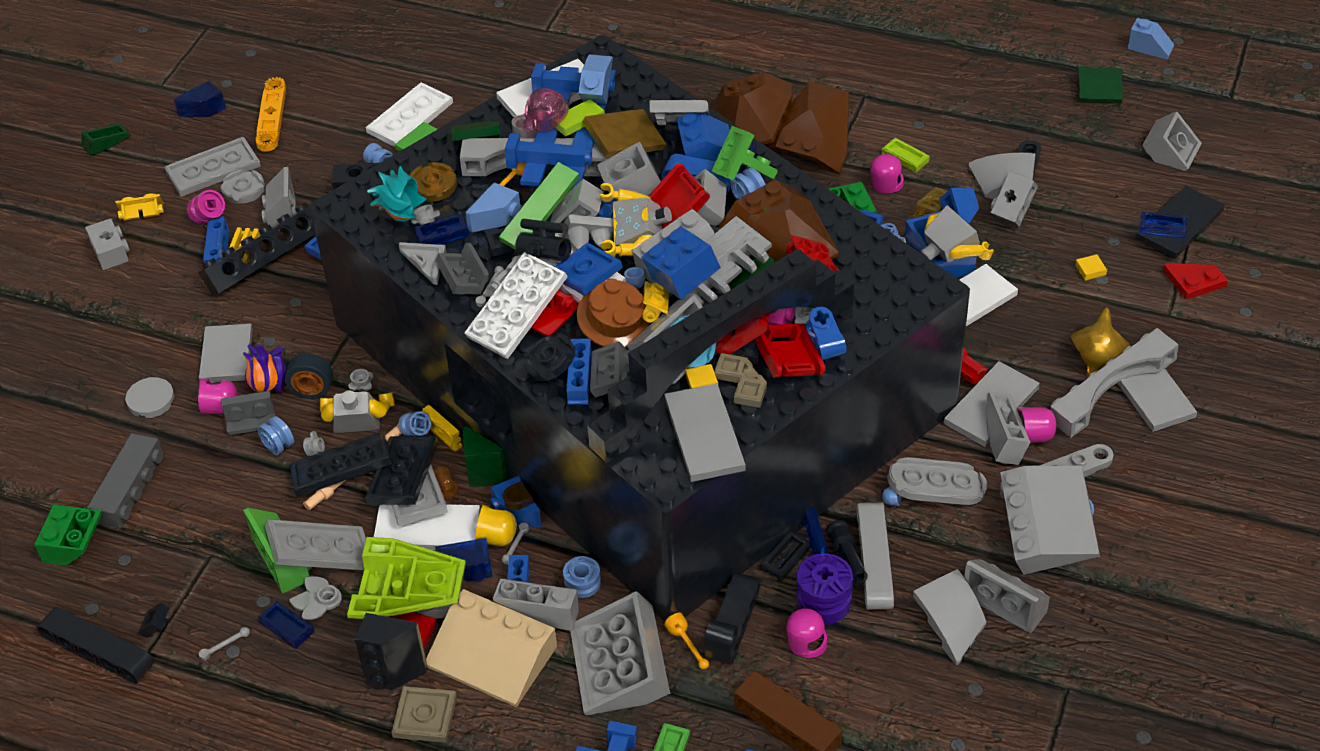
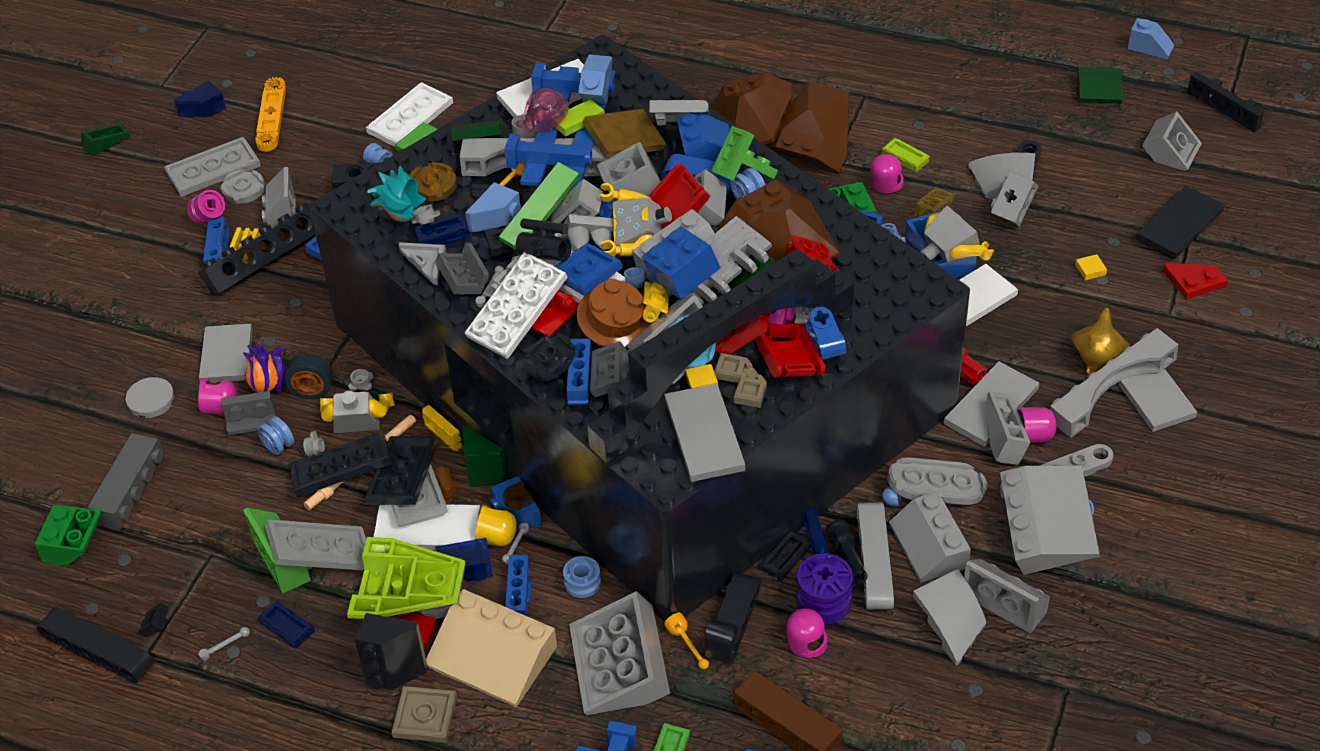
(107, 243): light grey brick -> none
(150, 205): yellow hinge -> none
(314, 600): light grey plate -> none
(409, 422): medium blue wheel -> none
(543, 603): light grey slope -> none
(930, 537): none -> light grey slope
(961, 202): blue slope -> none
(1163, 224): clear blue tile -> none
(1225, 101): none -> black hinge

